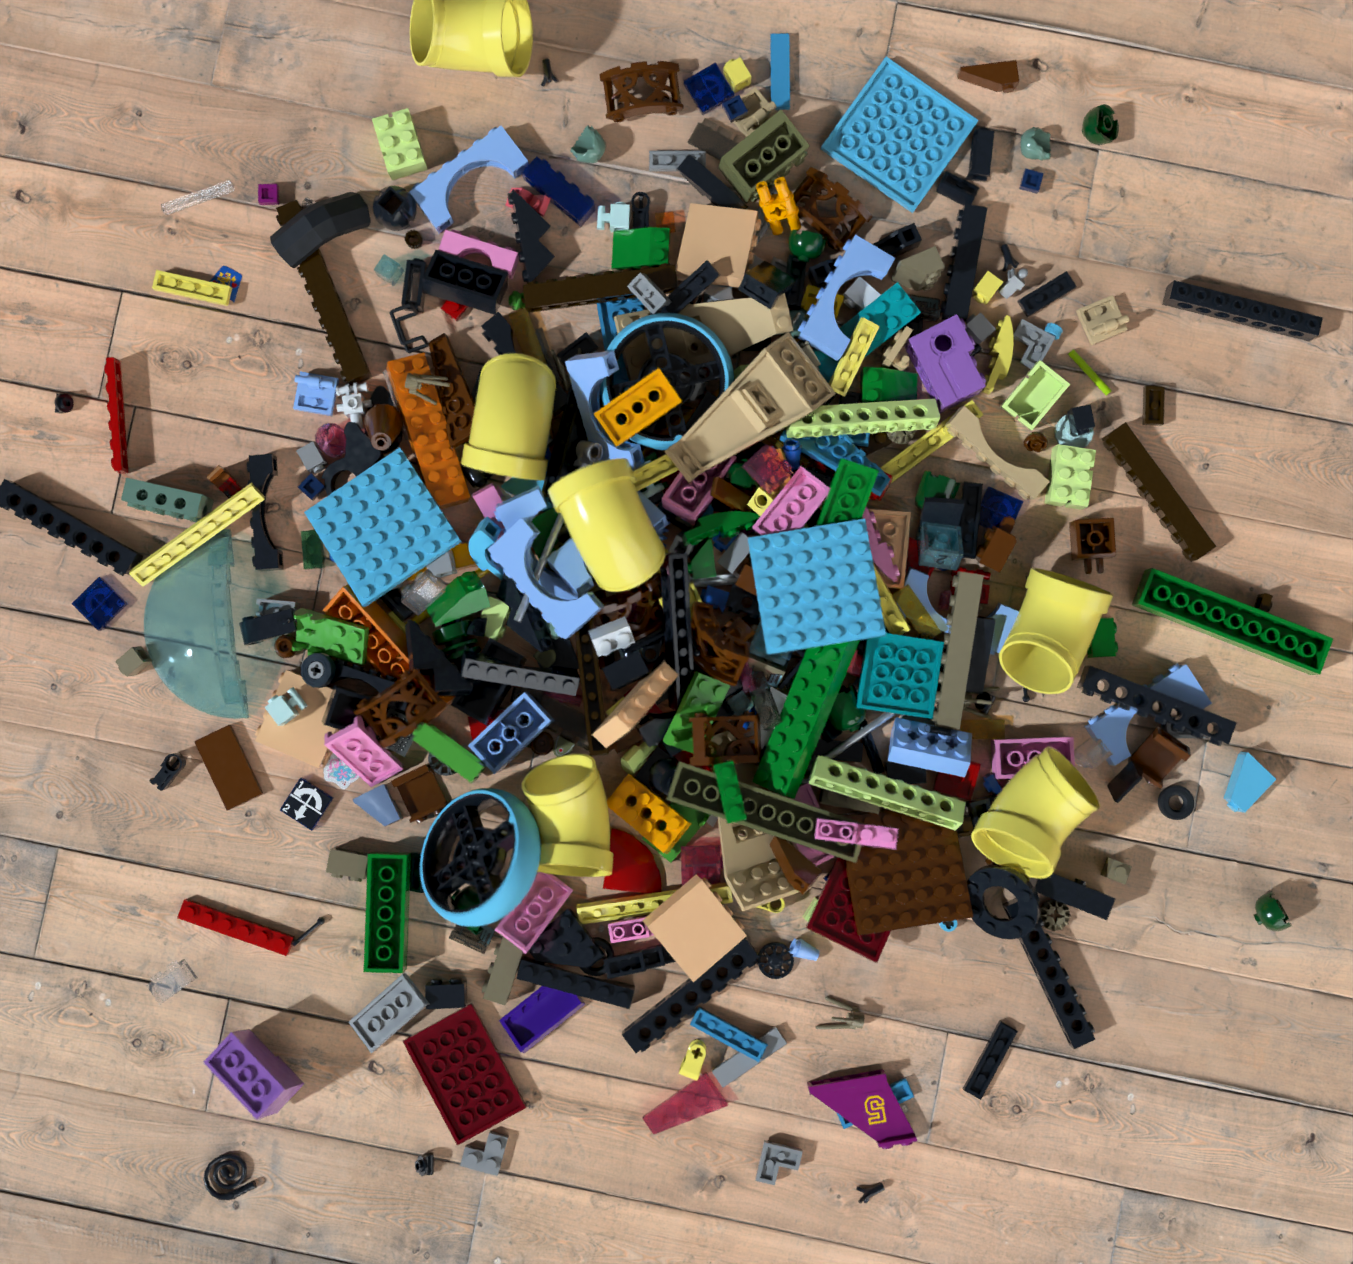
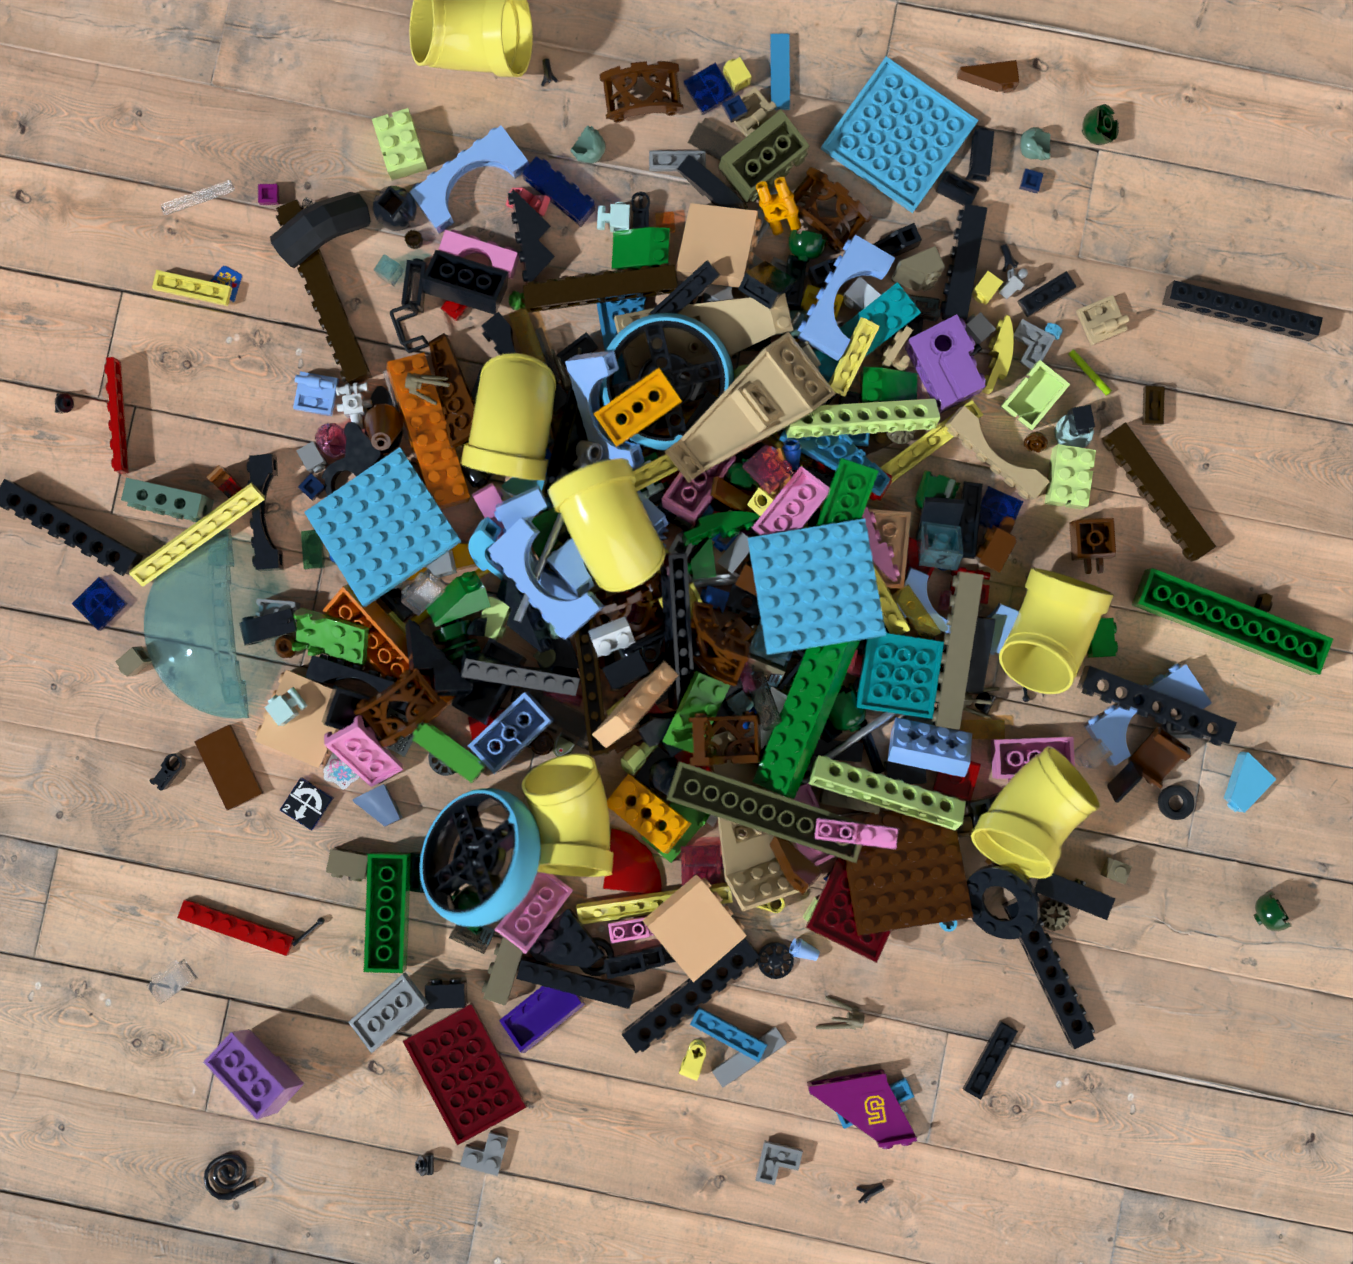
(320, 661): black bush -> none
(420, 793): reddish brown panel -> none
(649, 293): light grey hinge -> none
(685, 1105): clear pink wing -> none
(730, 792): green plate -> none
(940, 730): black piece -> none
(991, 784): dark blue plate -> none

